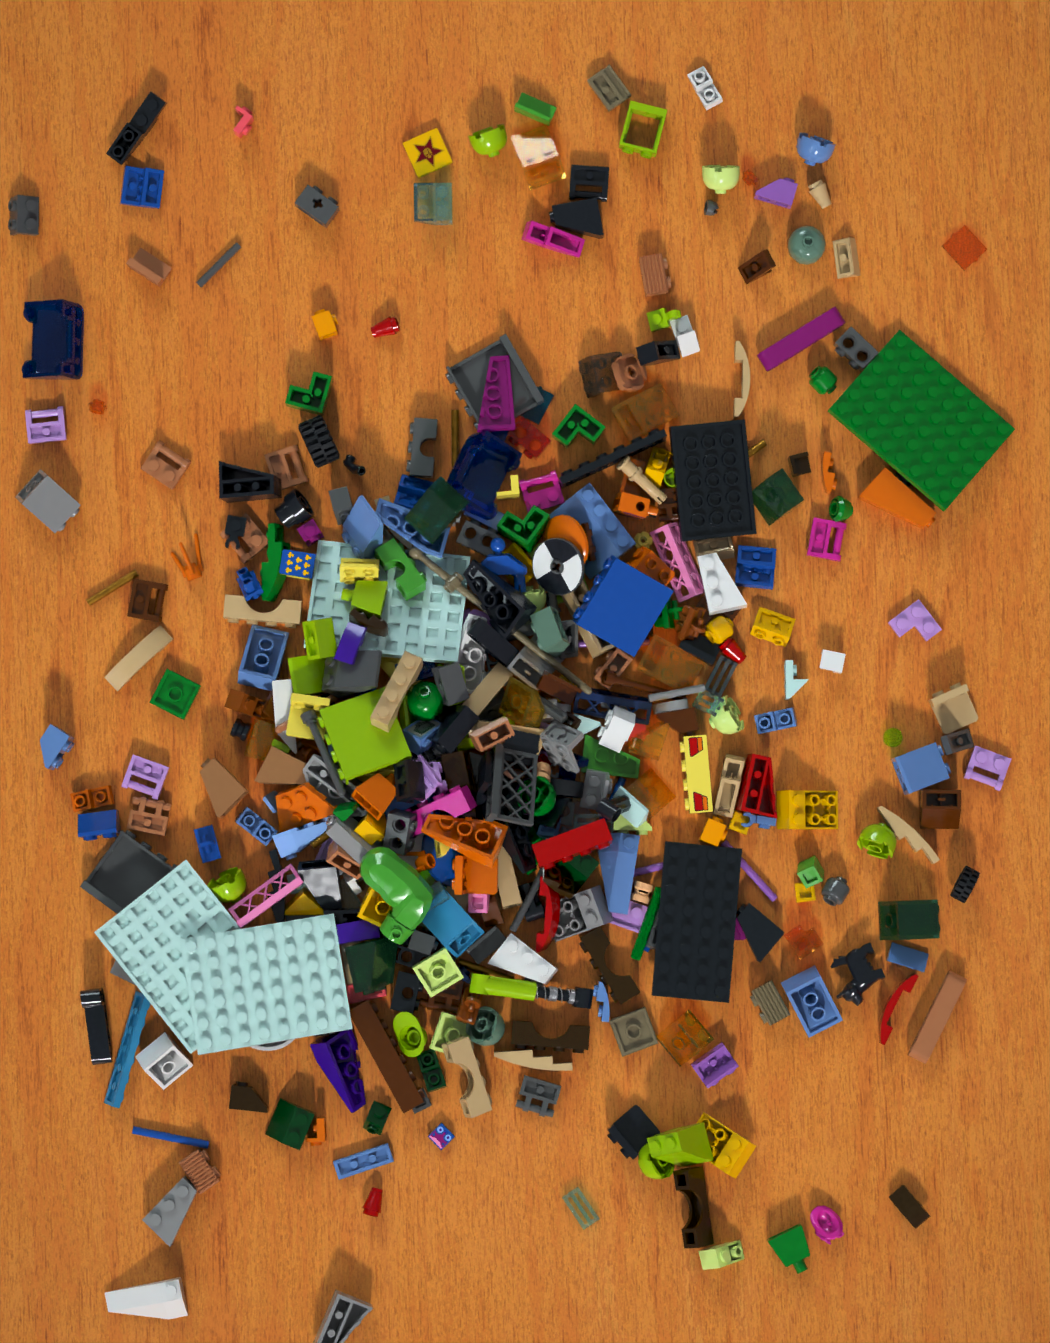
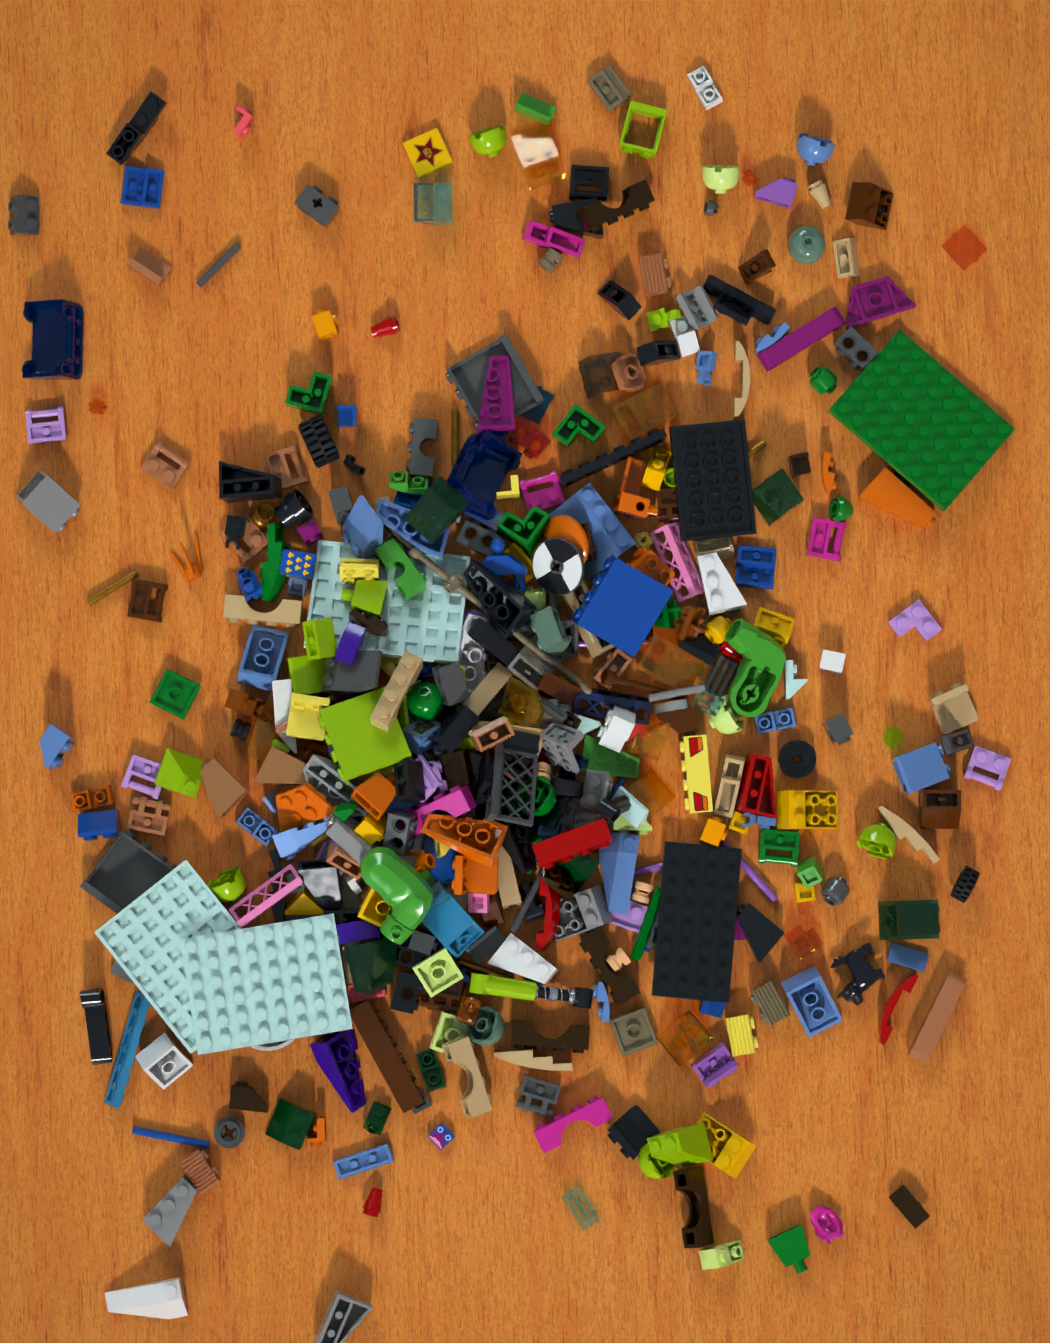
(138, 657): tan slope -> none
(179, 773): none -> lime slope
(207, 843): blue hips -> none
(227, 1141): none -> dark grey gear
(265, 511): none -> pearl gold wheel
(297, 586): none -> sand blue tile
(309, 718): dark grey piece -> none
(347, 415): none -> blue panel
(402, 482): none -> bright green slope
(409, 1034): lime piece -> none
(550, 260): none -> dark tan wheel
(594, 1112): none -> dark pink arch
(596, 214): none -> dark brown arch
(617, 960): none -> light nougat wheel
(619, 299): none -> black slope
(635, 474): tan pin -> none
(697, 308): none -> light grey bracket
(705, 363): none -> medium blue plate
(712, 1008): none -> blue panel
(737, 303): none -> black bracket
(740, 1035): none -> light yellow brick
(758, 669): none -> bright green piece
(767, 341): none -> medium blue slope
(779, 841): none -> green plate
(808, 759): none -> black plate
(838, 729): none -> dark grey brick
(869, 205): none -> reddish brown slope
(875, 301): none -> magenta wing

